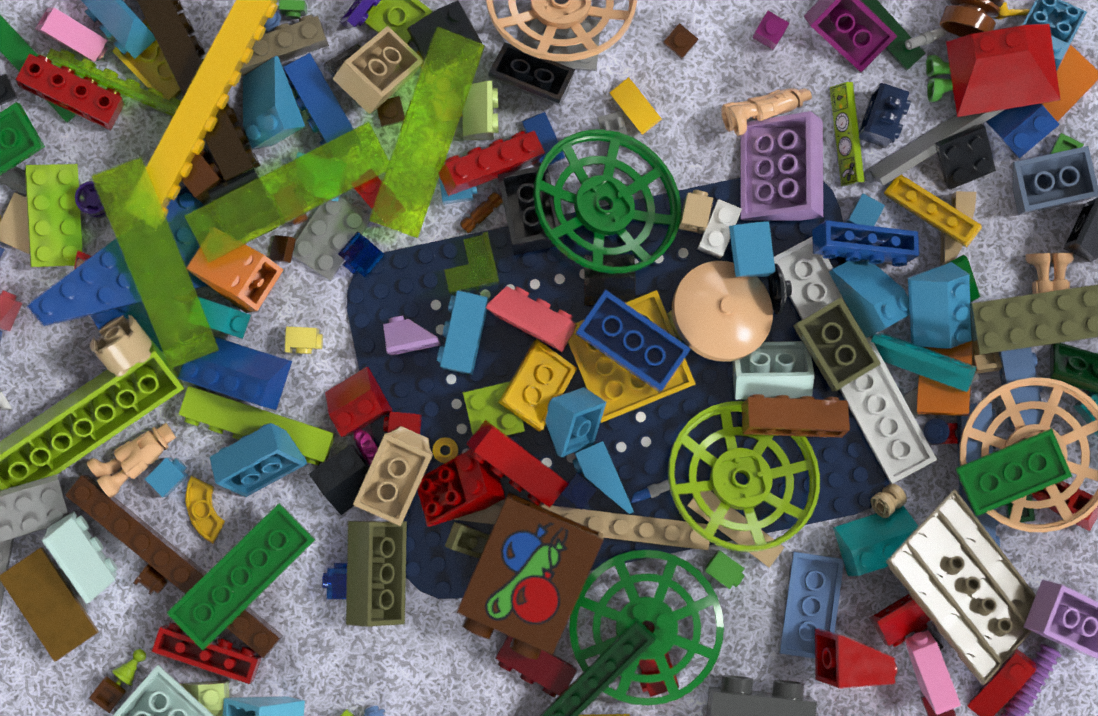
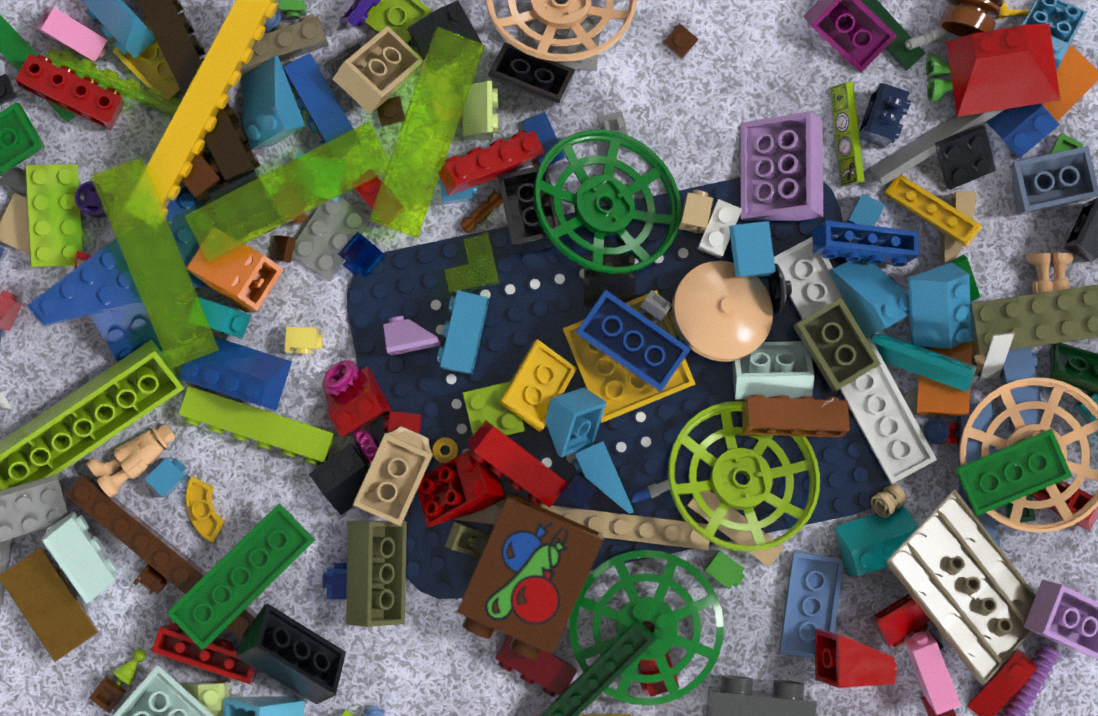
(121, 345): tan brick -> none
(256, 460): dark azure slope -> none
(292, 655): none -> black slope
(340, 377): none -> dark pink gear
(533, 317): coral slope -> none
(635, 105): yellow slope -> none
(656, 306): none -> light grey tile
(762, 107): light nougat piece -> none
(770, 30): magenta brick -> none
(996, 357): none -> white sticker

